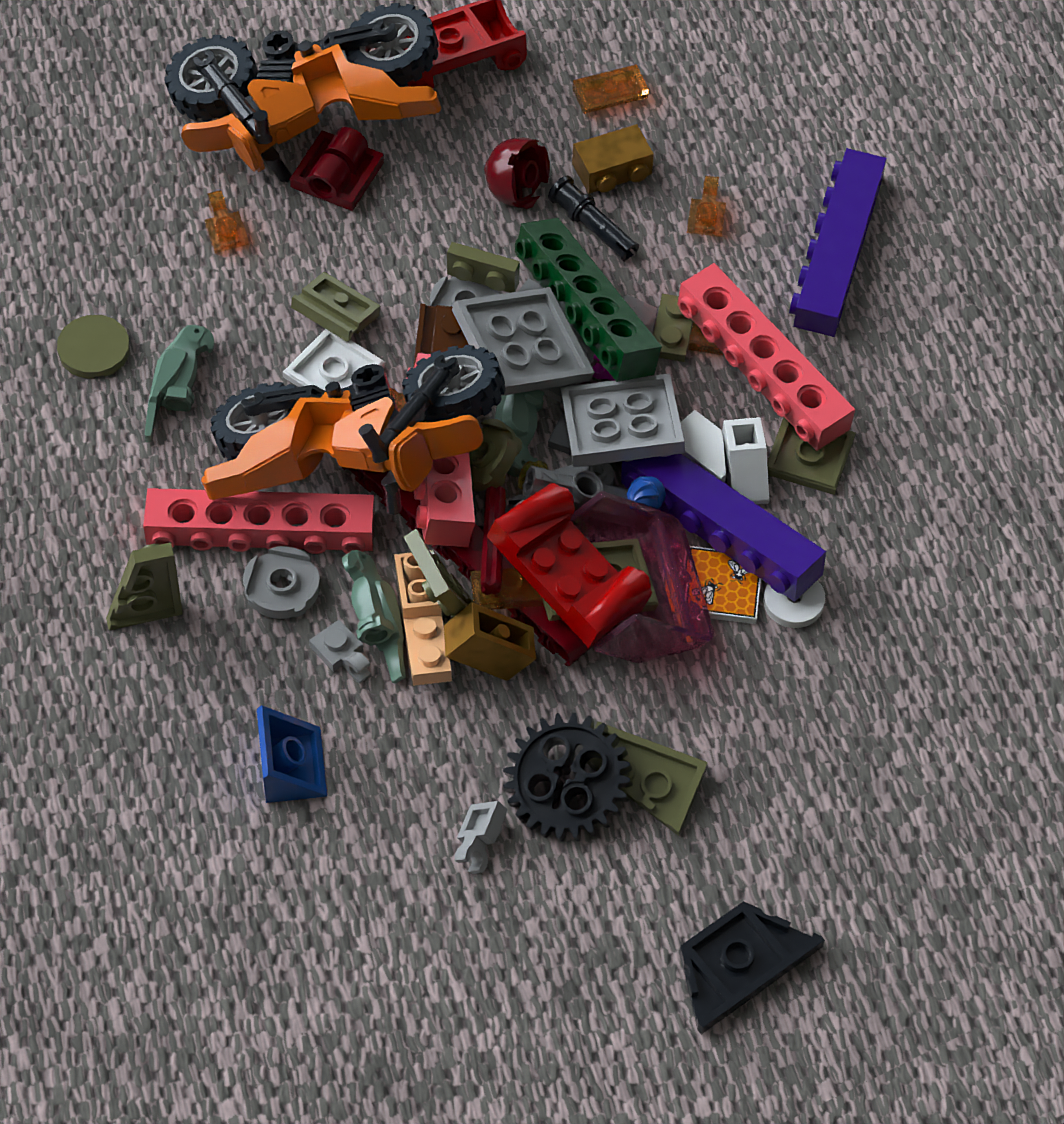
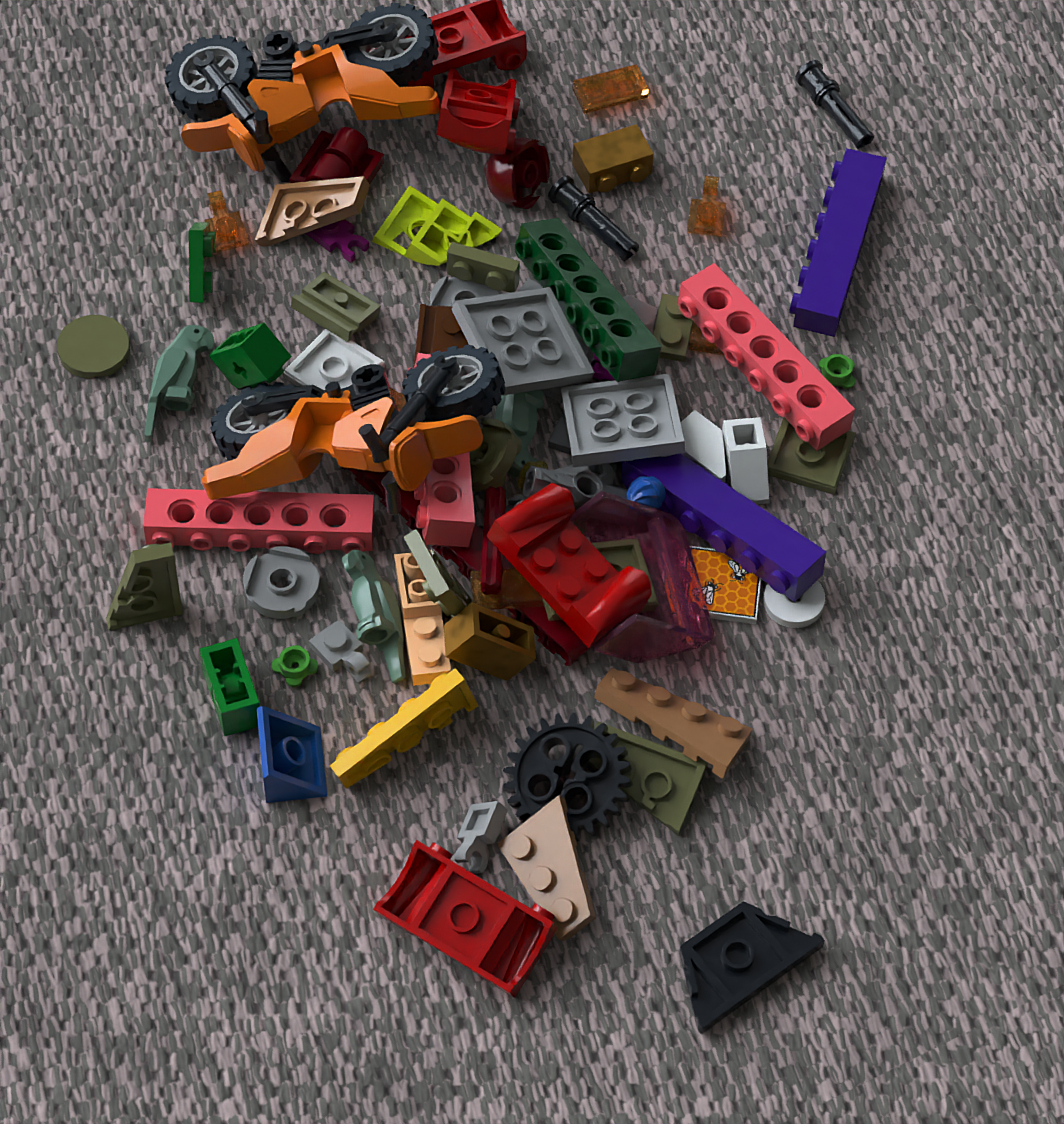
(201, 247): none -> green plate
(230, 686): none -> green brick
(251, 357): none -> green brick
(294, 655): none -> bright green plate
(309, 206): none -> medium nougat wing
(340, 236): none -> magenta plate
(405, 729): none -> yellow wing
(440, 224): none -> neon yellow slope
(467, 918): none -> red piece
(478, 114): none -> red piece
(549, 868): none -> wing
(688, 723): none -> medium nougat wing
(826, 93): none -> black pin
(838, 363): none -> bright green plate

